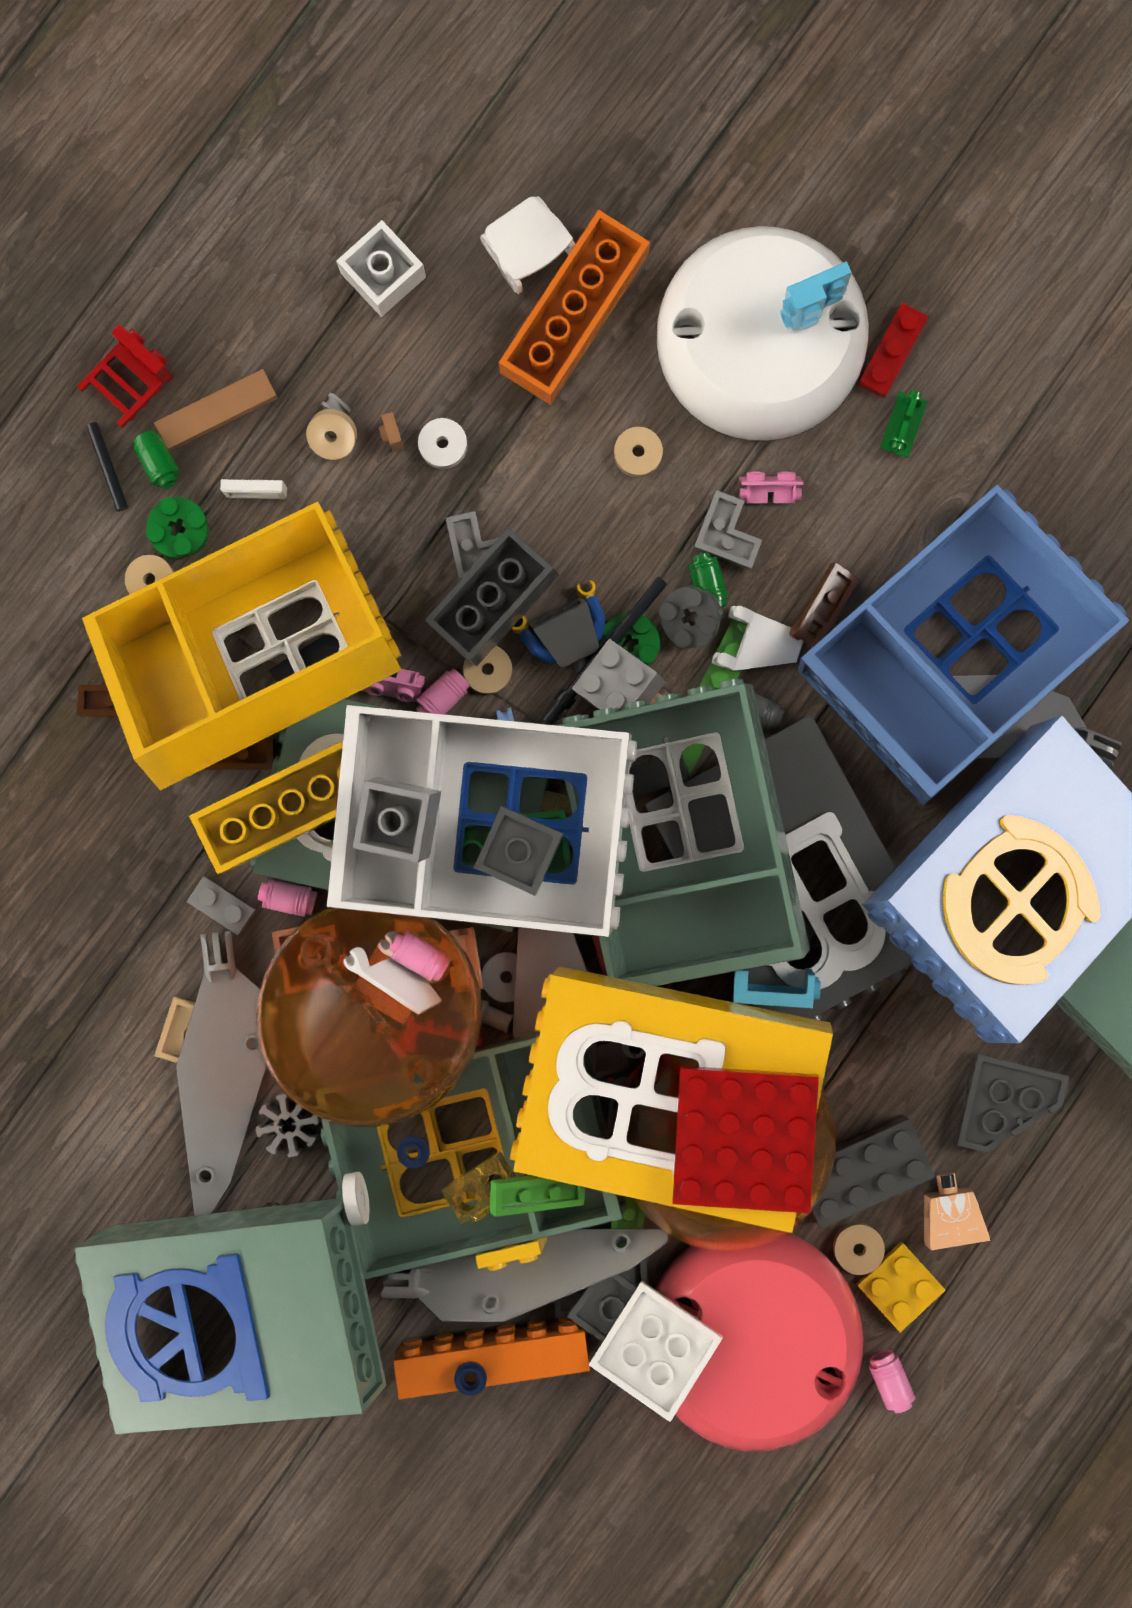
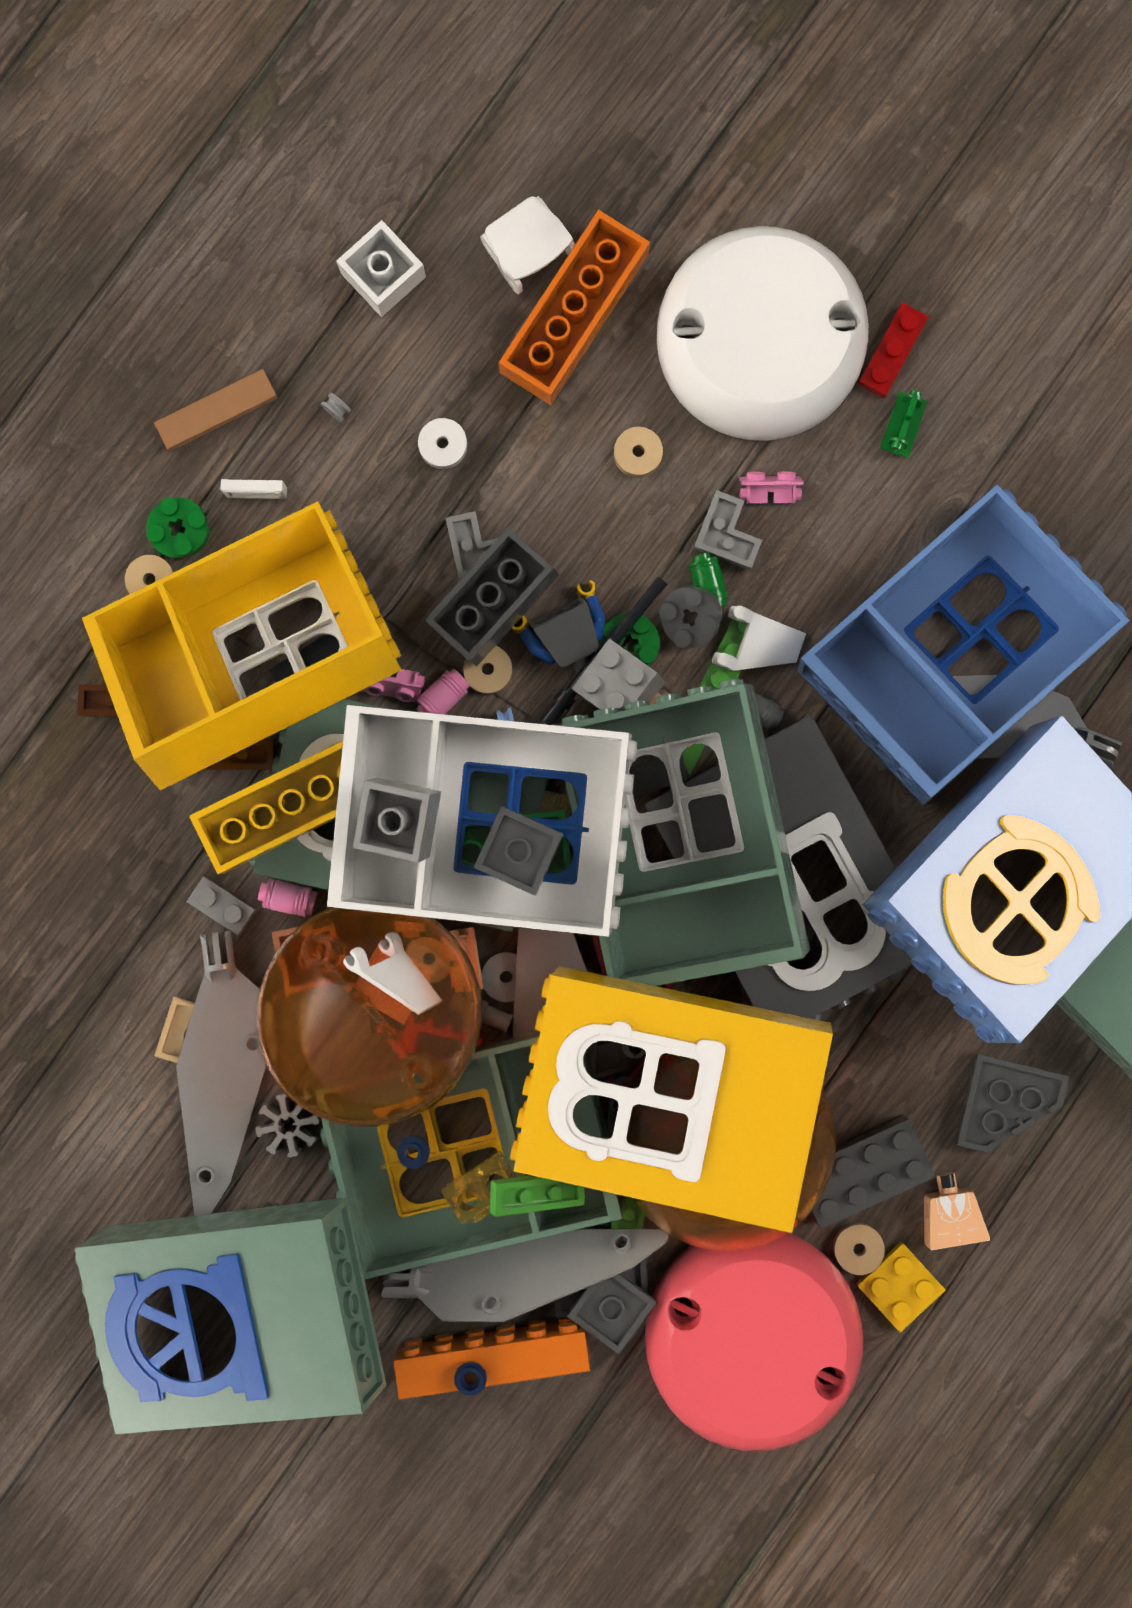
(107, 466): black bar -> none
(144, 364): red plate -> none
(156, 459): green head -> none
(333, 421): tan piece -> none
(355, 1198): white piece -> none
(390, 432): medium nougat plate -> none
(419, 956): bright pink head -> none
(524, 1252): yellow plate -> none
(656, 1351): white plate -> none
(745, 1139): red plate -> none
(775, 994): medium azure panel -> none
(807, 298): medium azure plate -> none
(824, 605): reddish brown plate -> none
(891, 1381): bright pink head -> none

